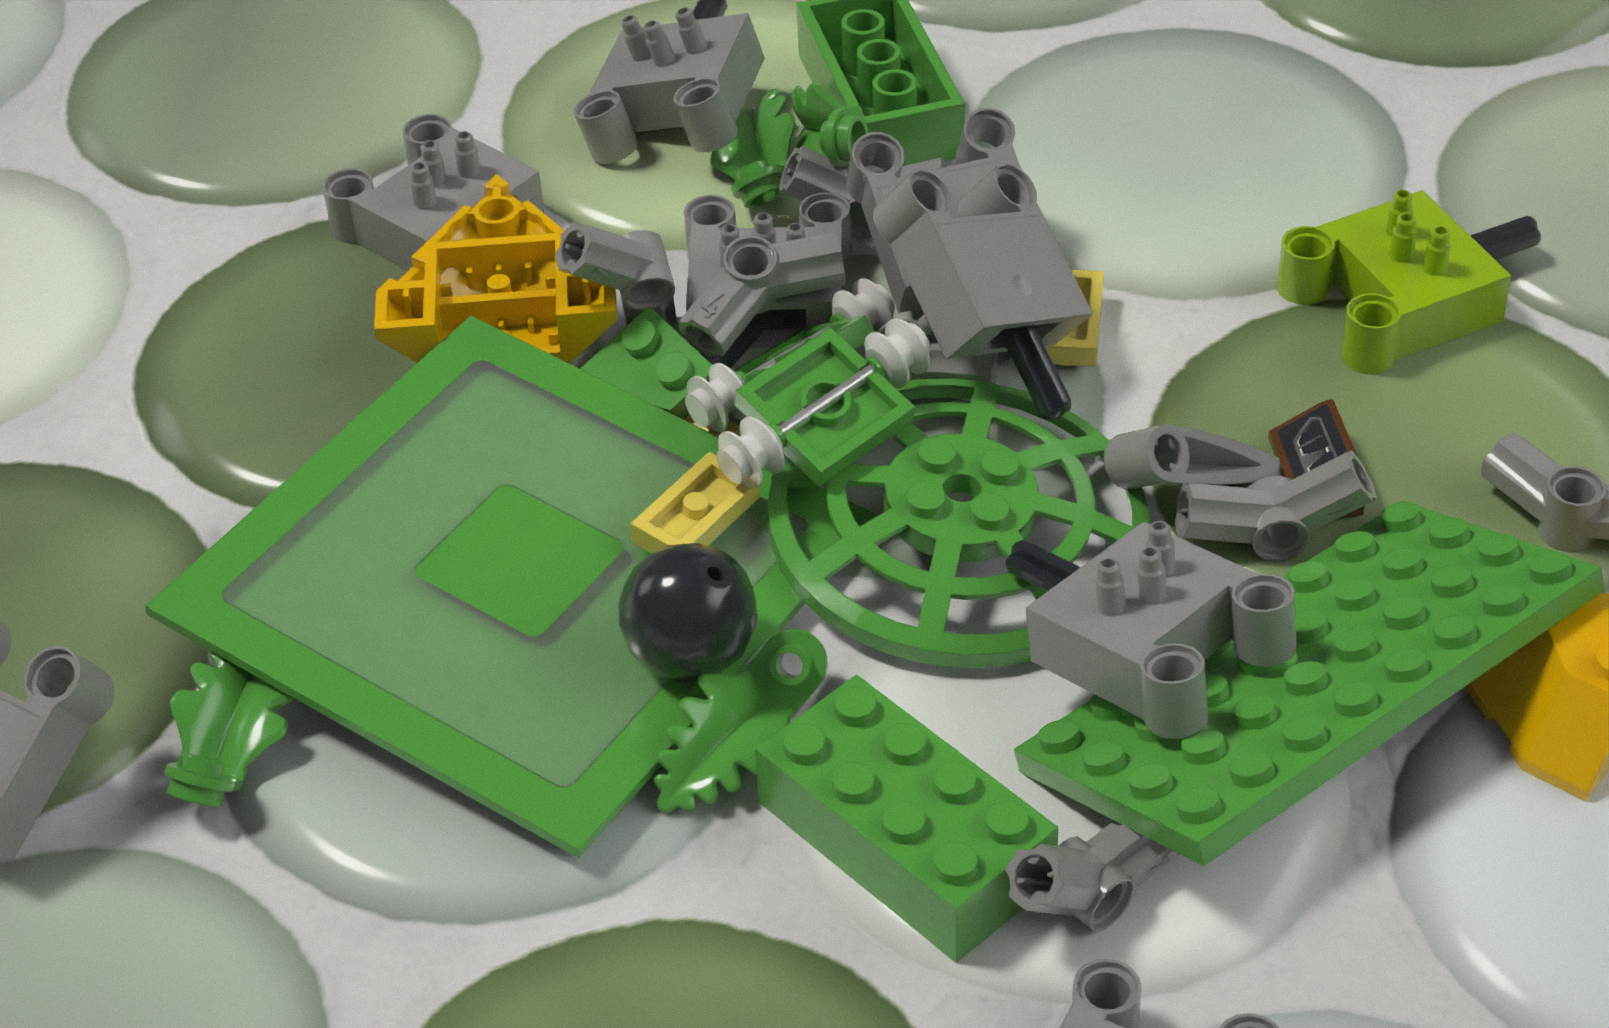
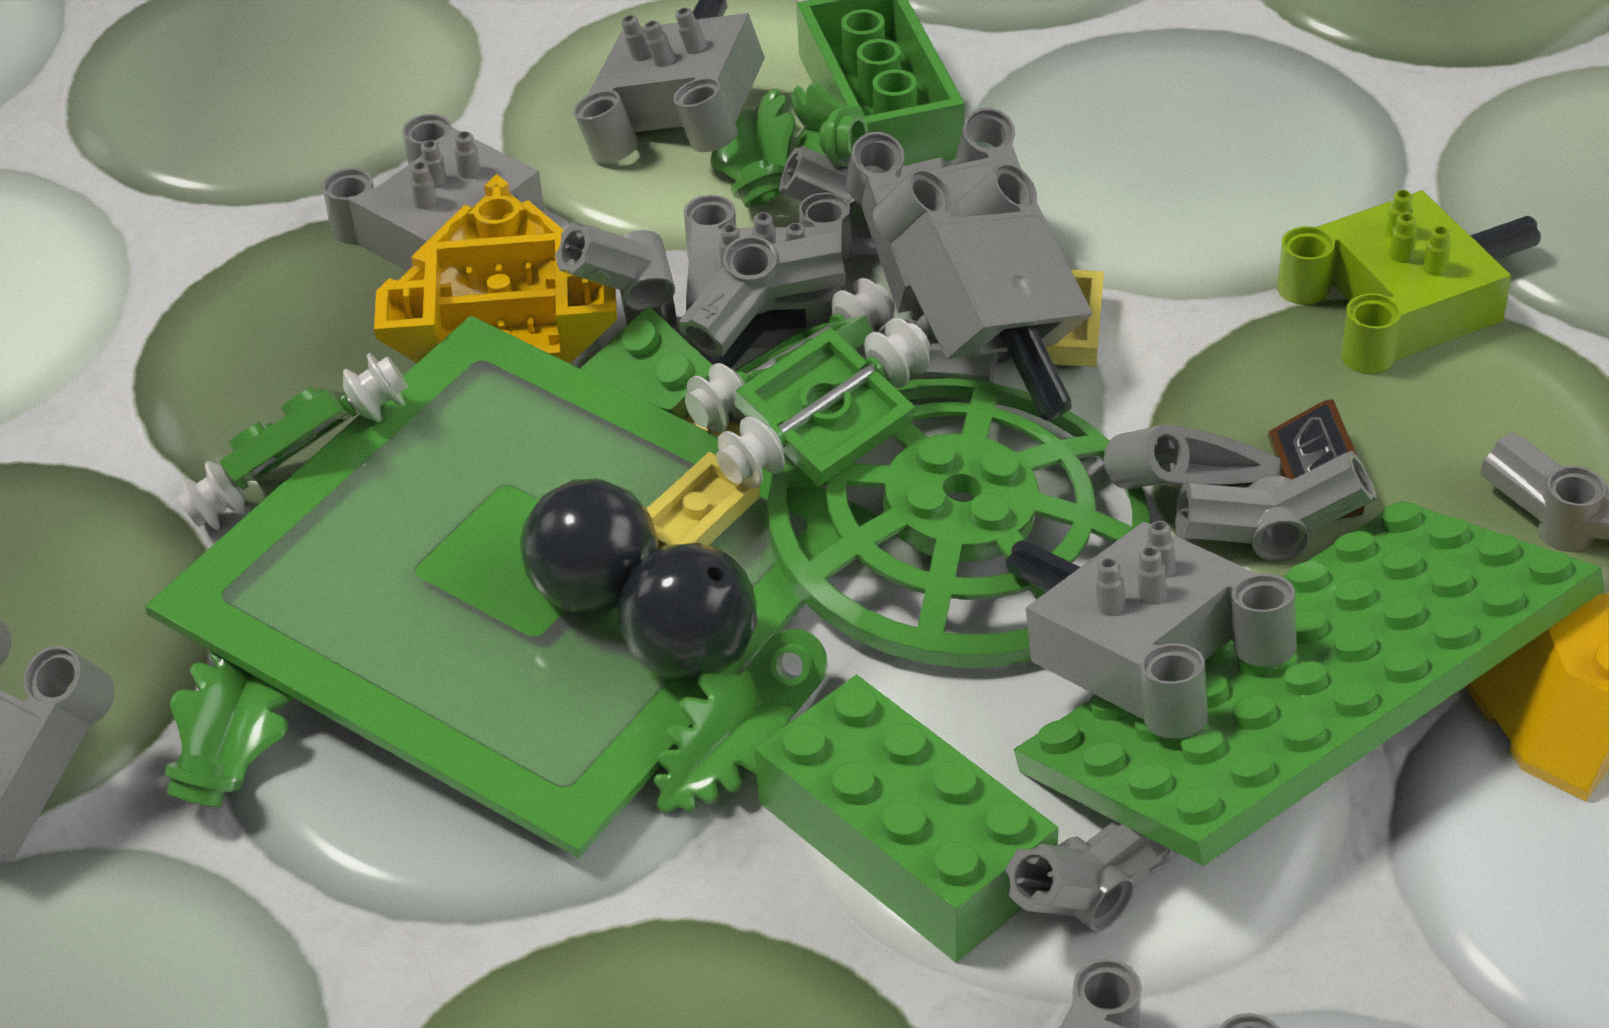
(268, 446): none -> plate
(585, 544): none -> black piece

